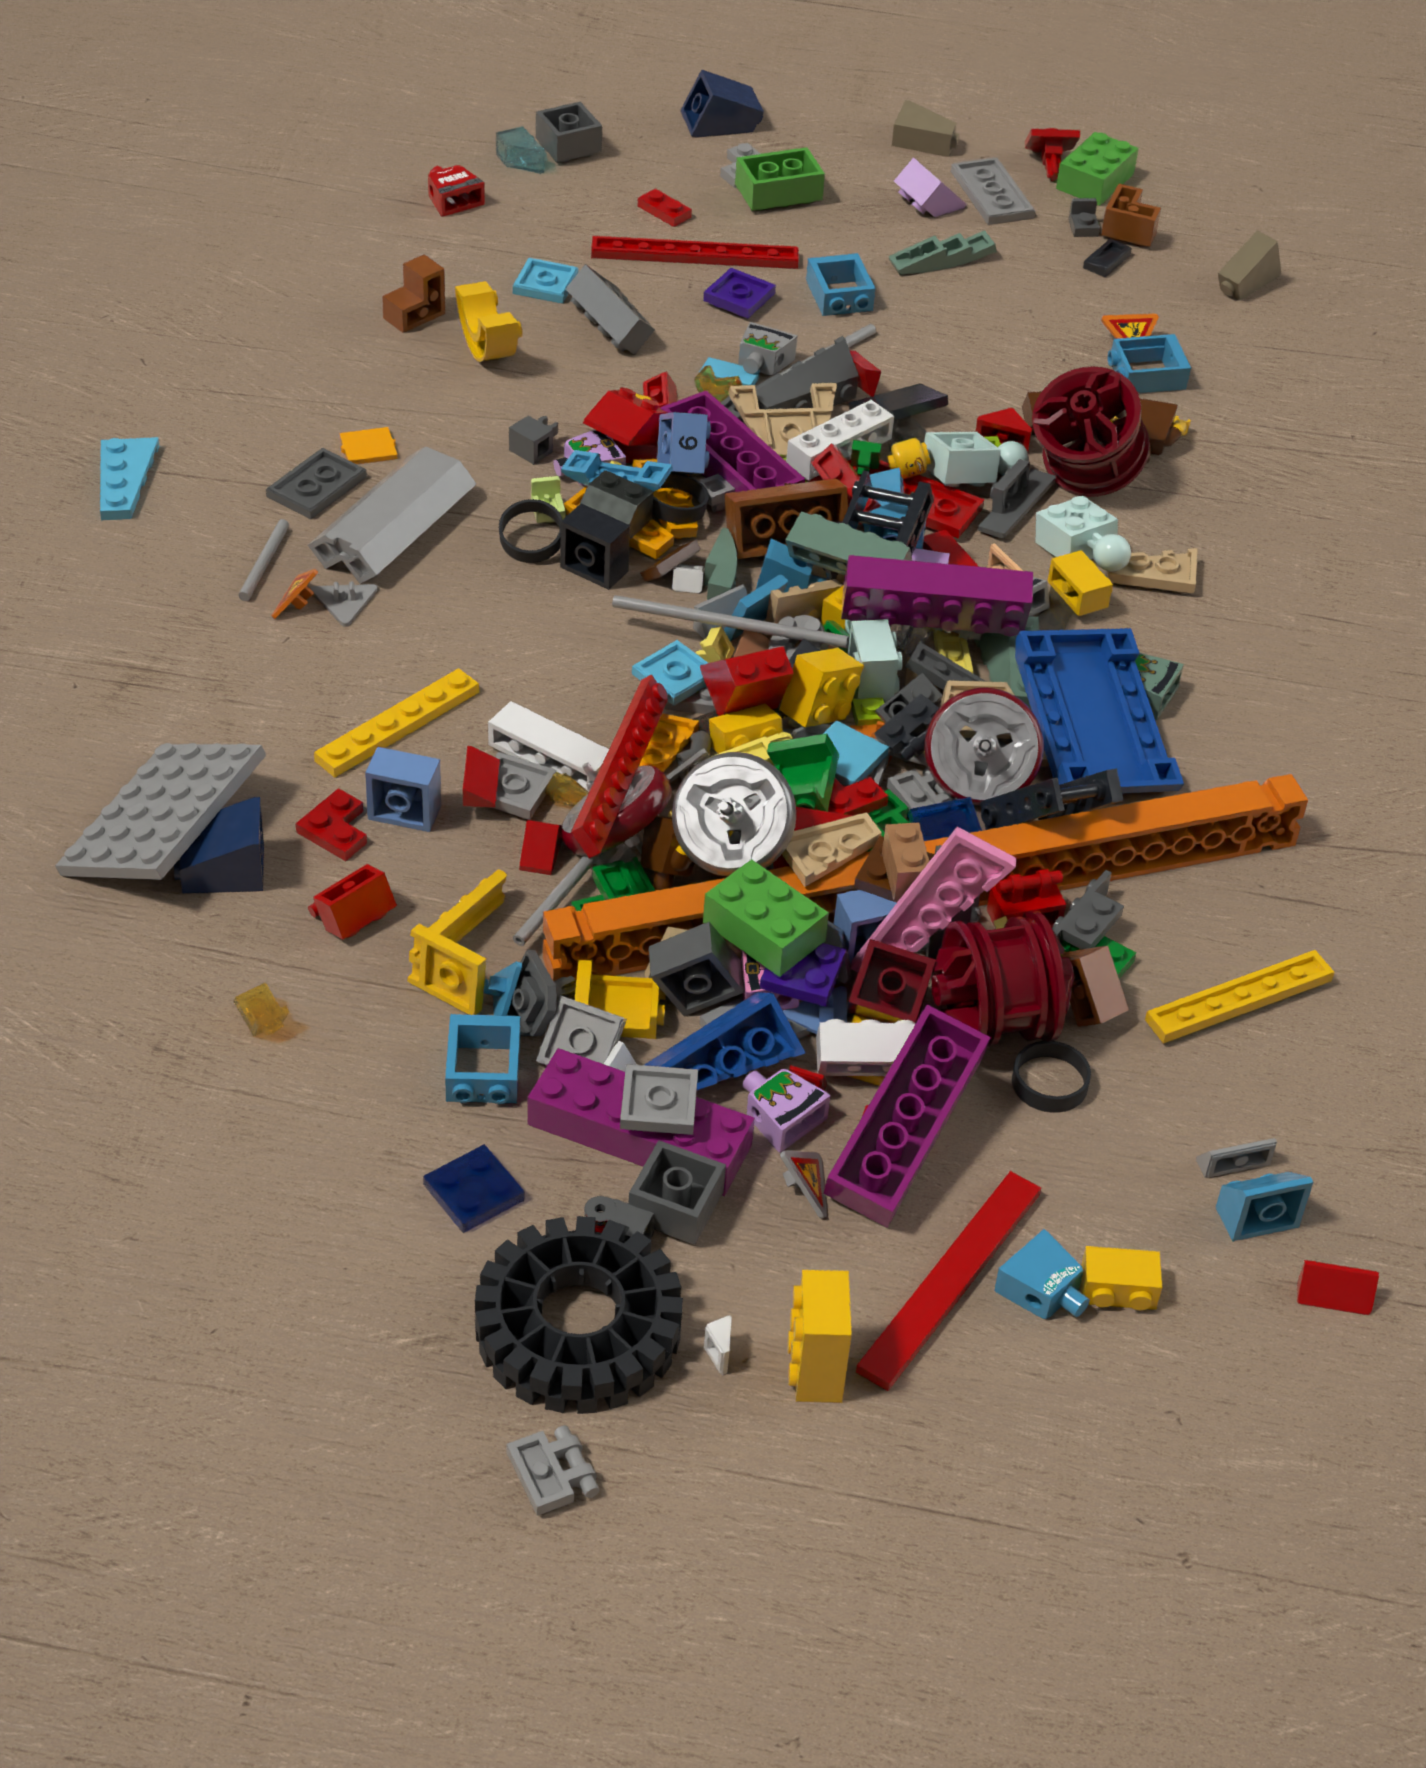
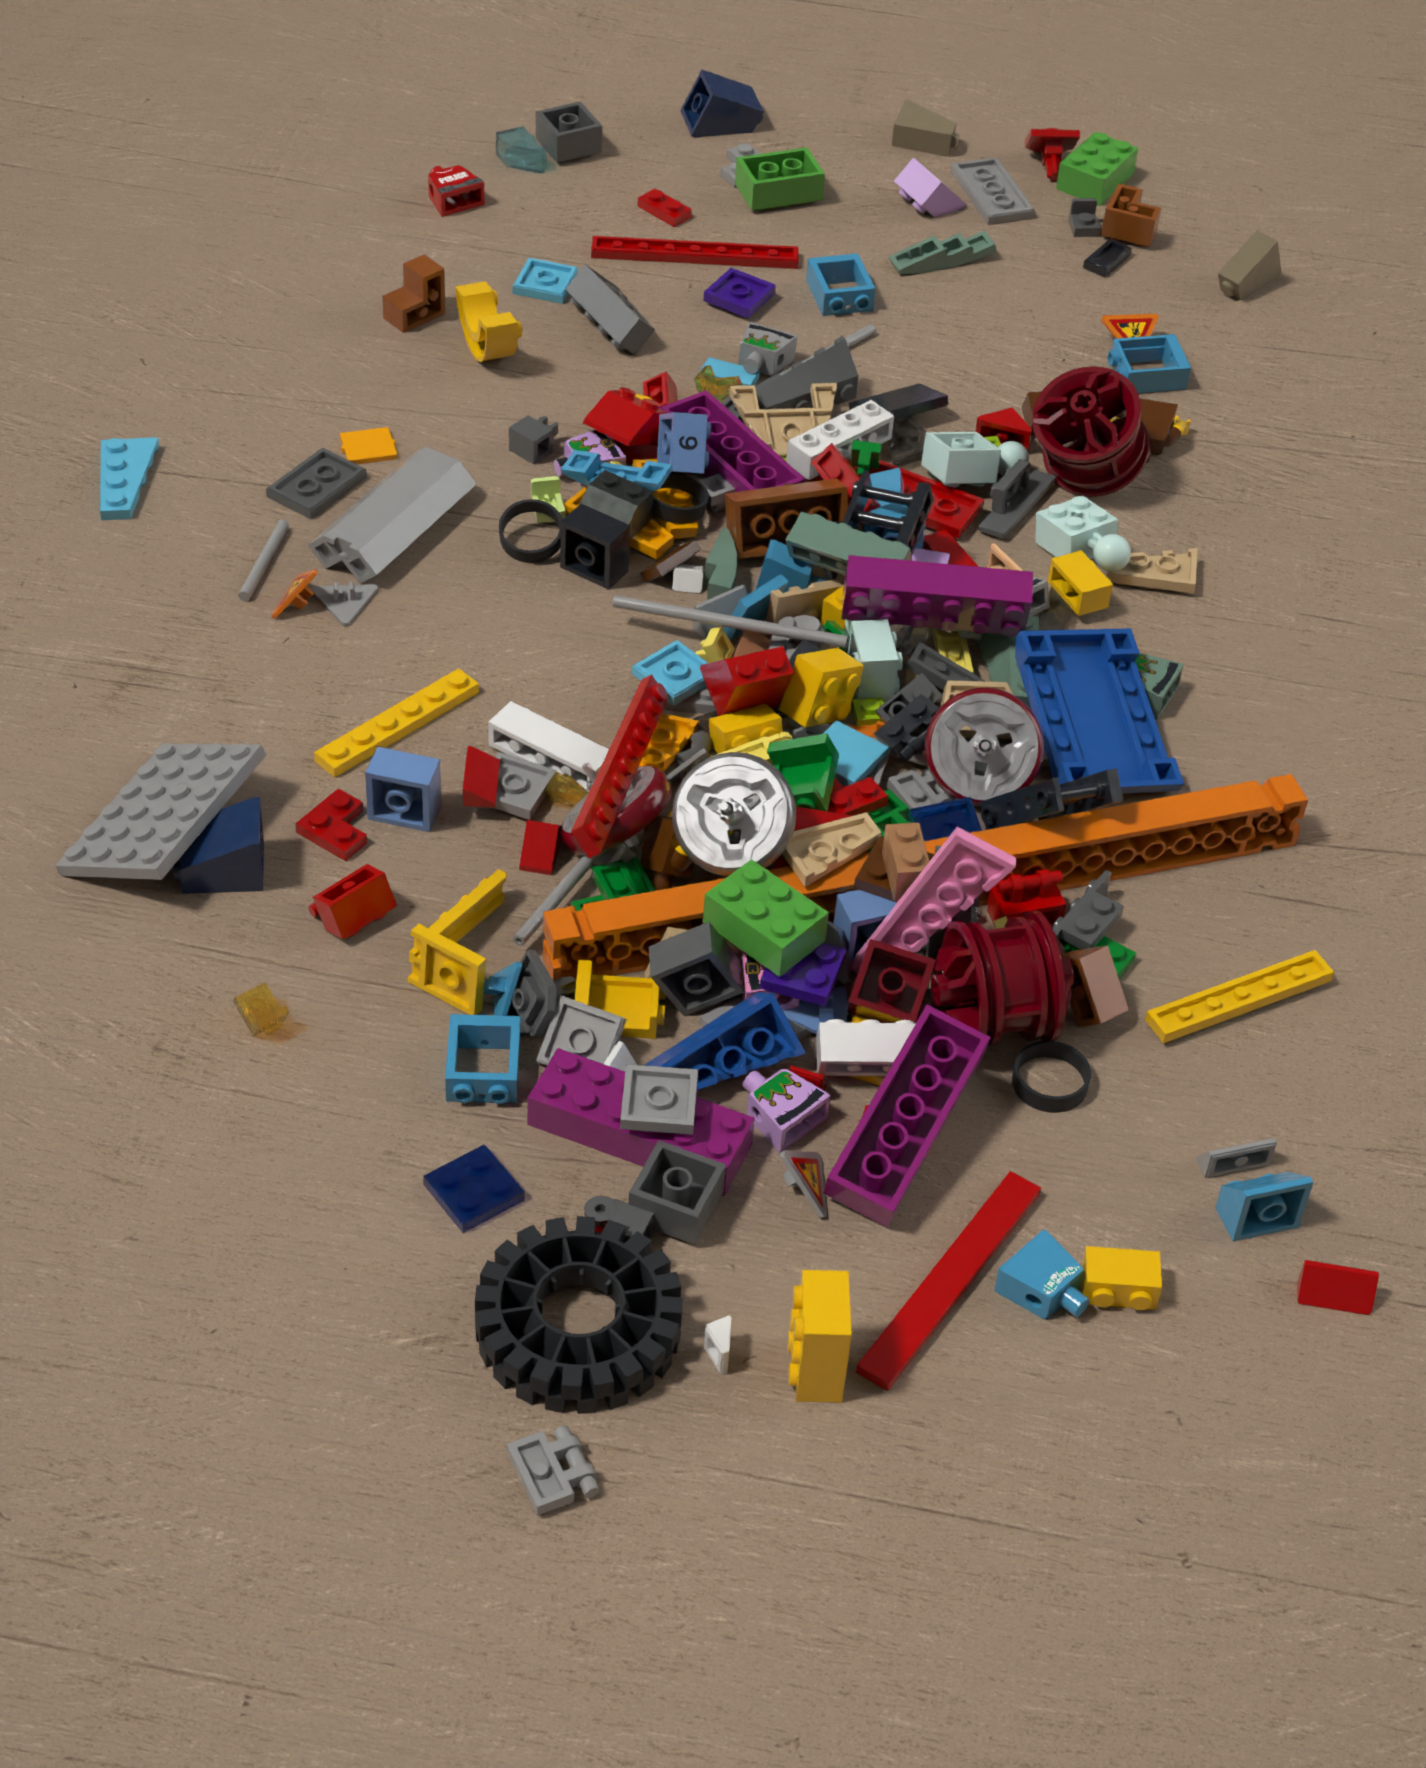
(868, 374): red slope -> none
(910, 457): yellow head -> none

